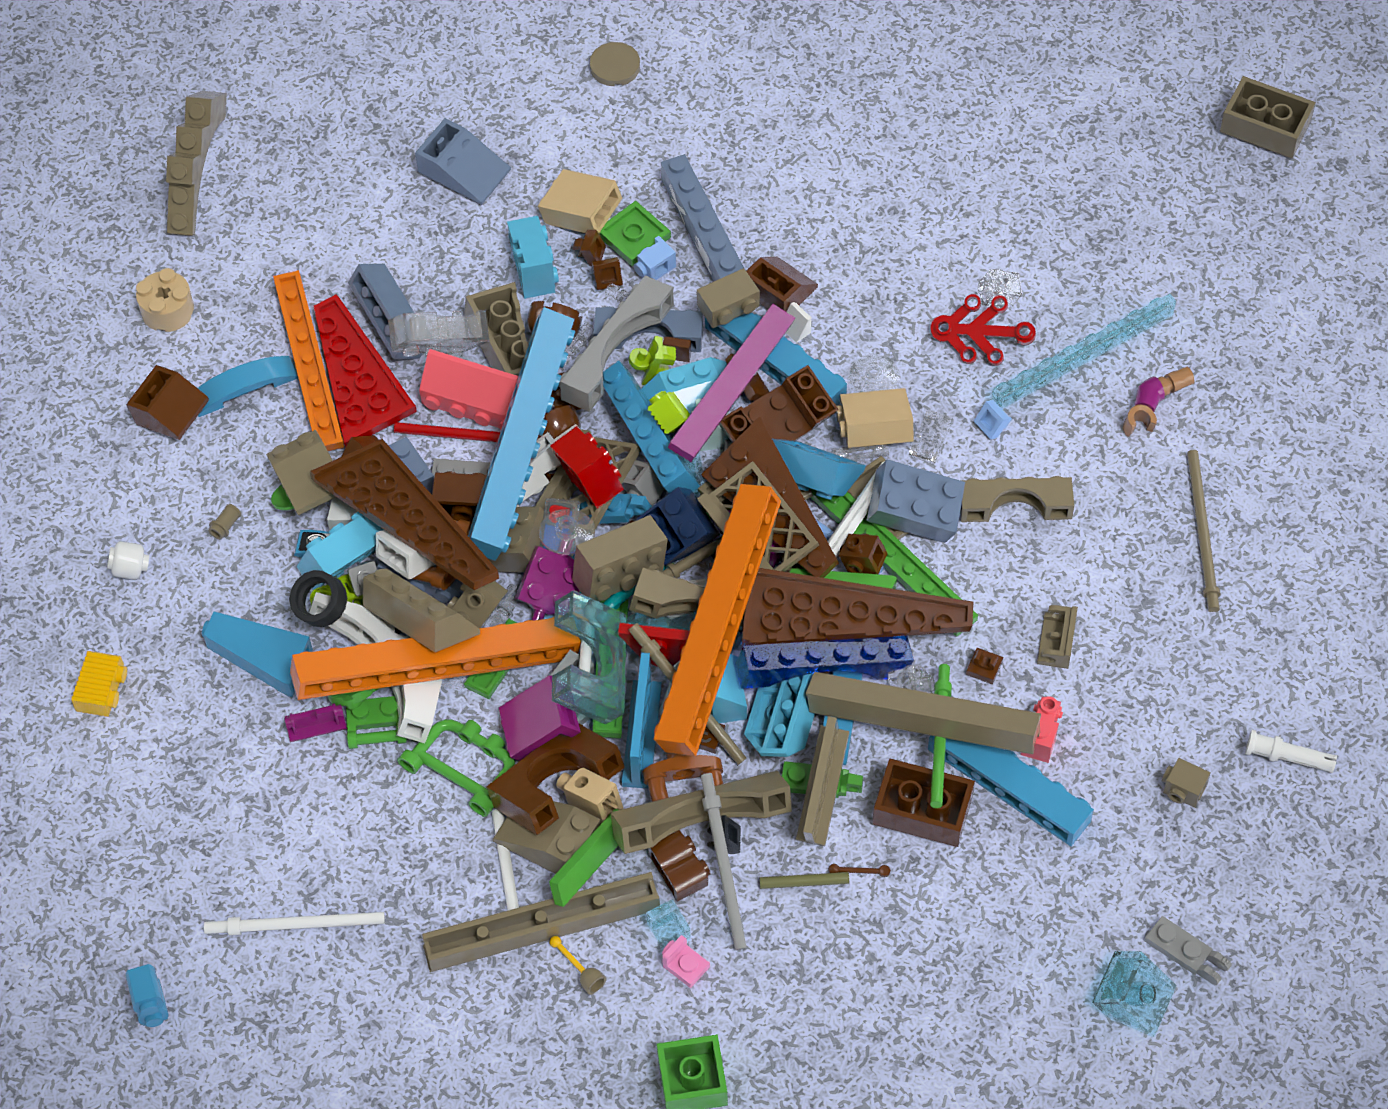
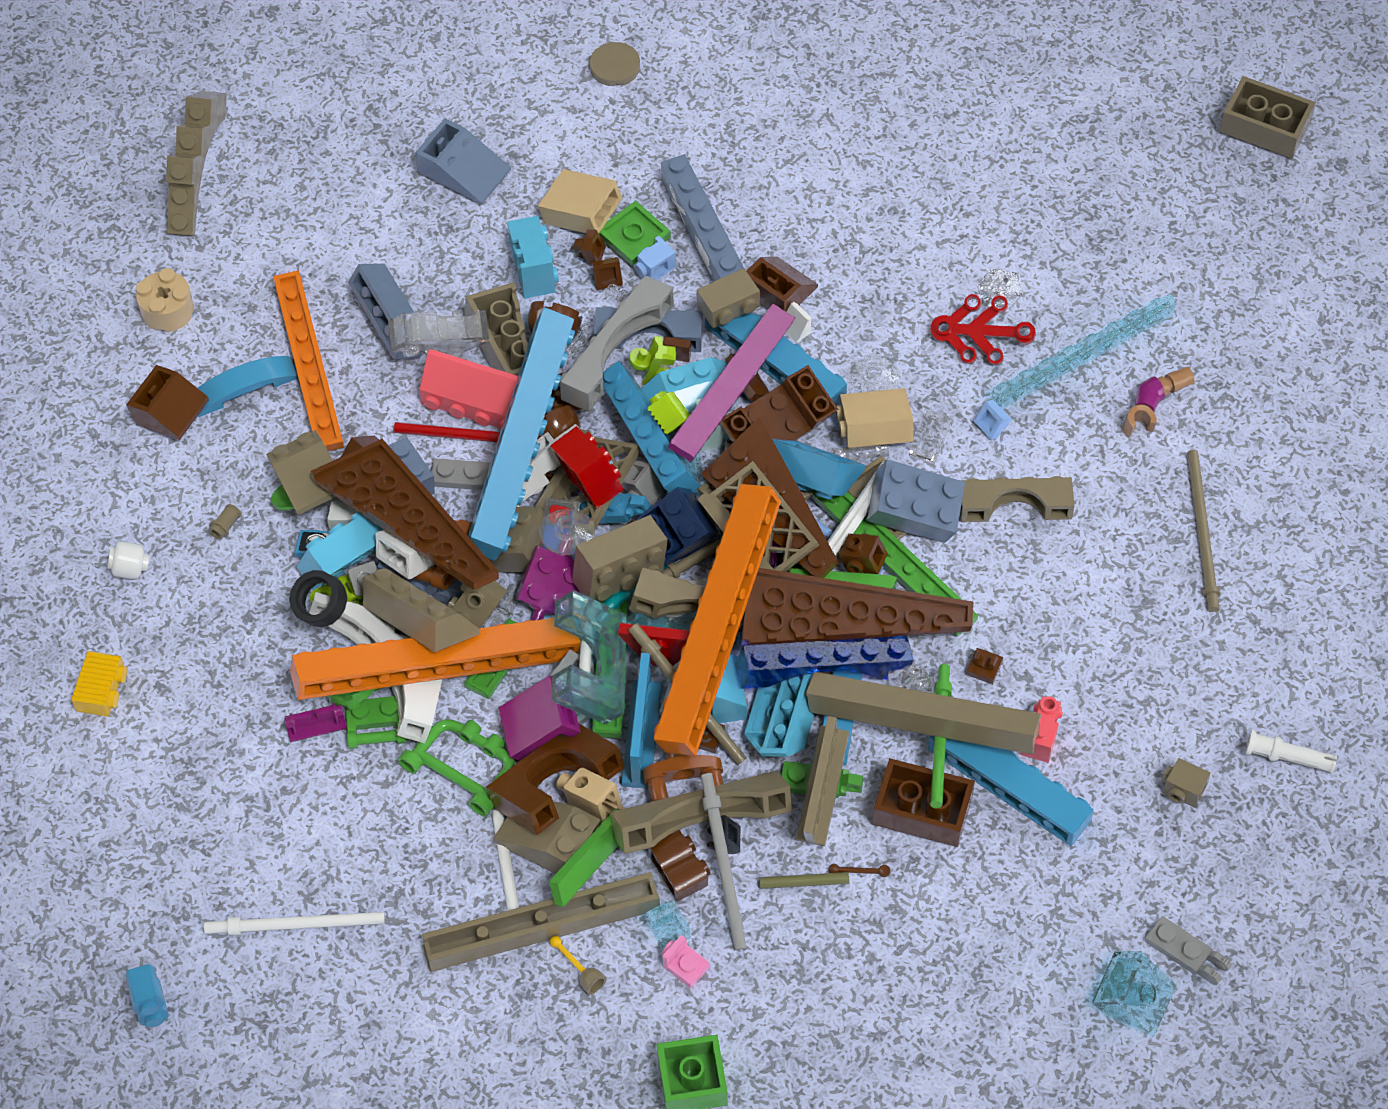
(256, 648): dark azure slope -> none
(361, 382): red wing -> none
(458, 493): reddish brown brick -> none
(1057, 636): dark tan hinge -> none

